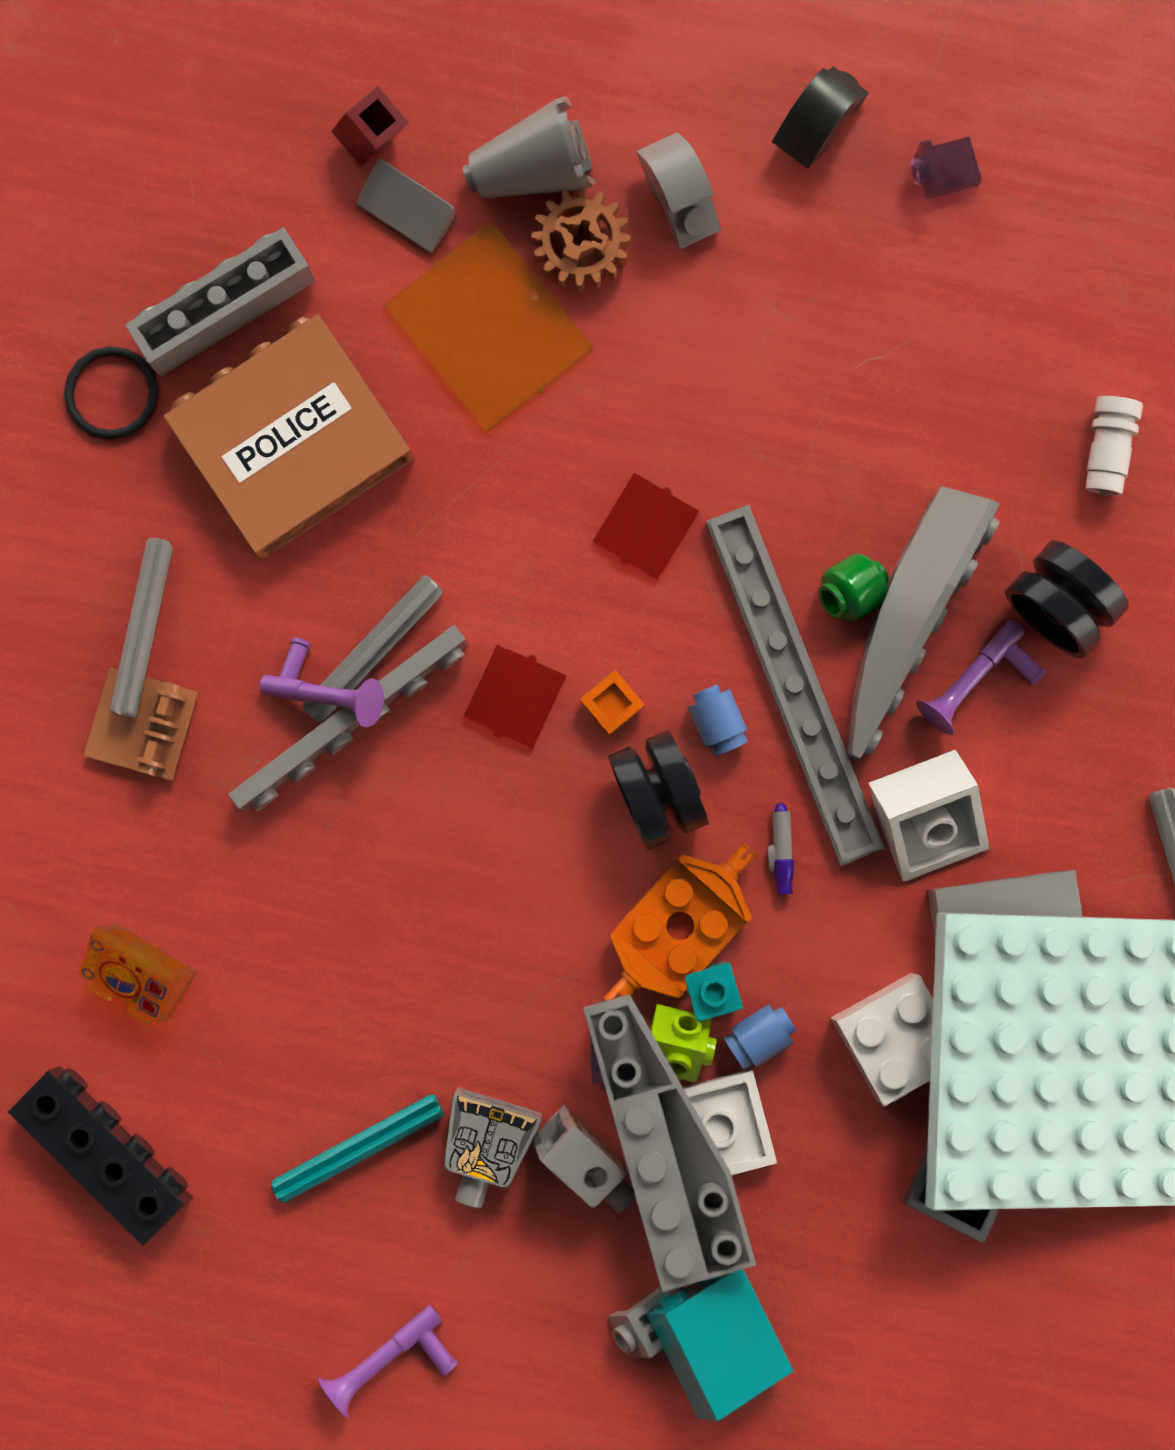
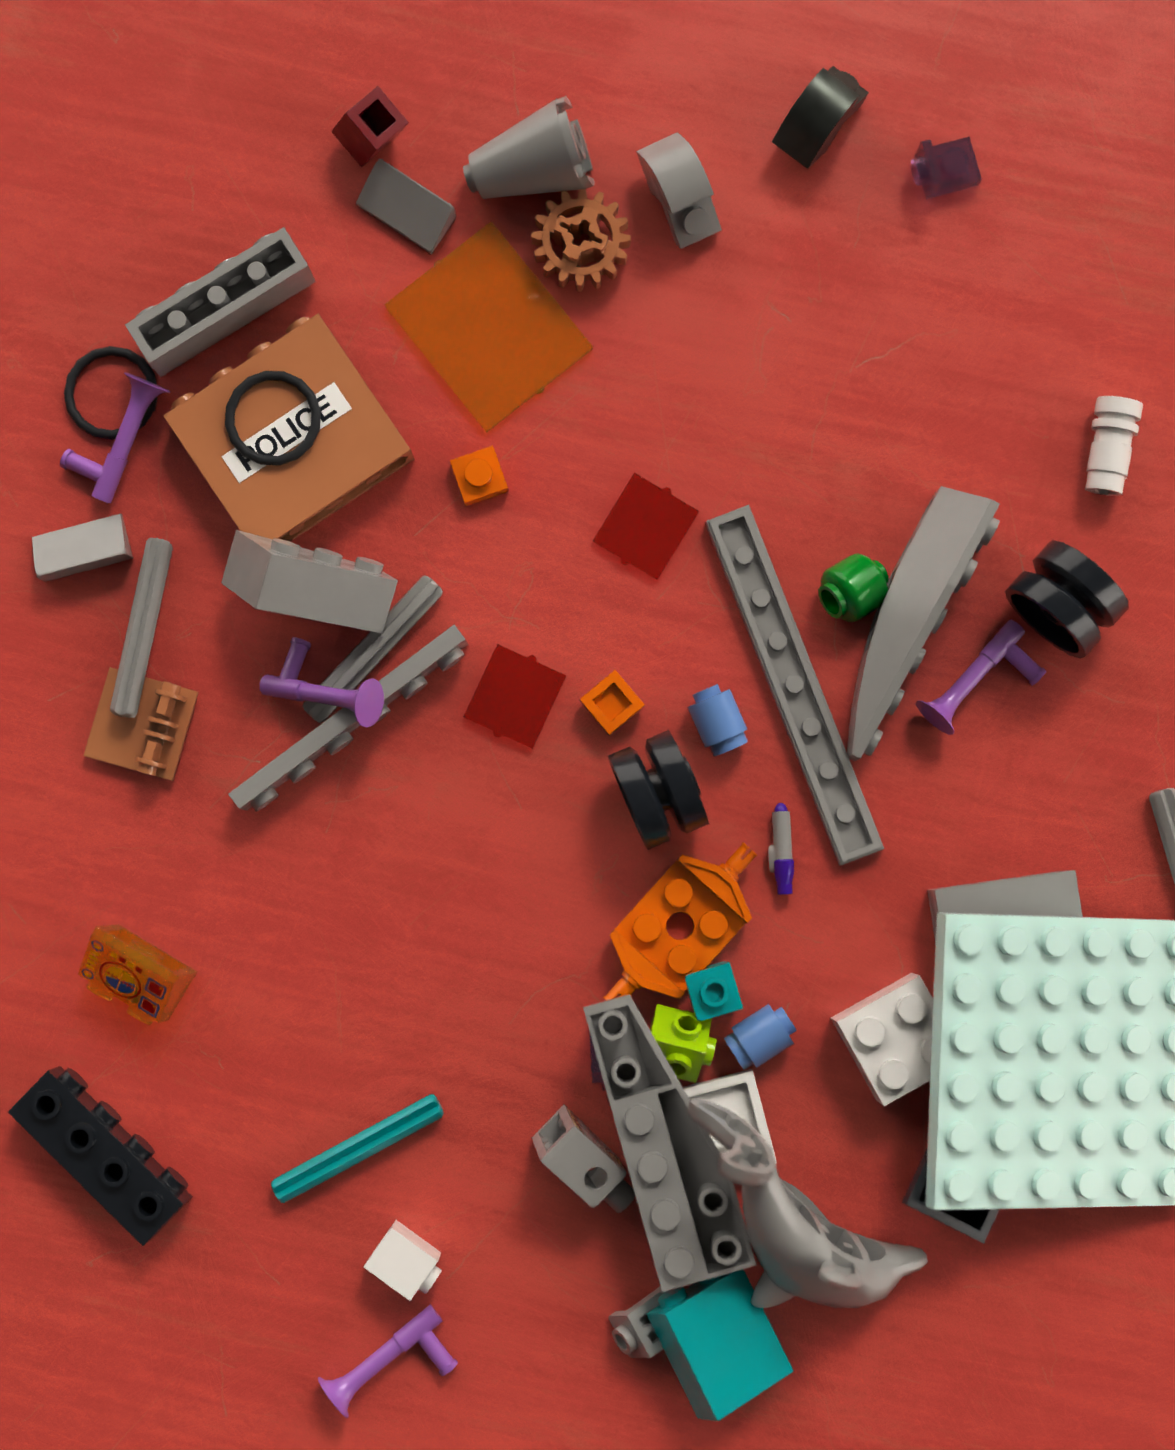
(81, 548): none -> light grey slope
(109, 474): none -> medium lavender piece
(245, 386): none -> black piece
(309, 583): none -> light grey wedge
(404, 1261): none -> white brick
(479, 475): none -> orange plate
(486, 1142): torso -> none
(791, 1236): none -> light grey animal
(930, 815): white slope -> none

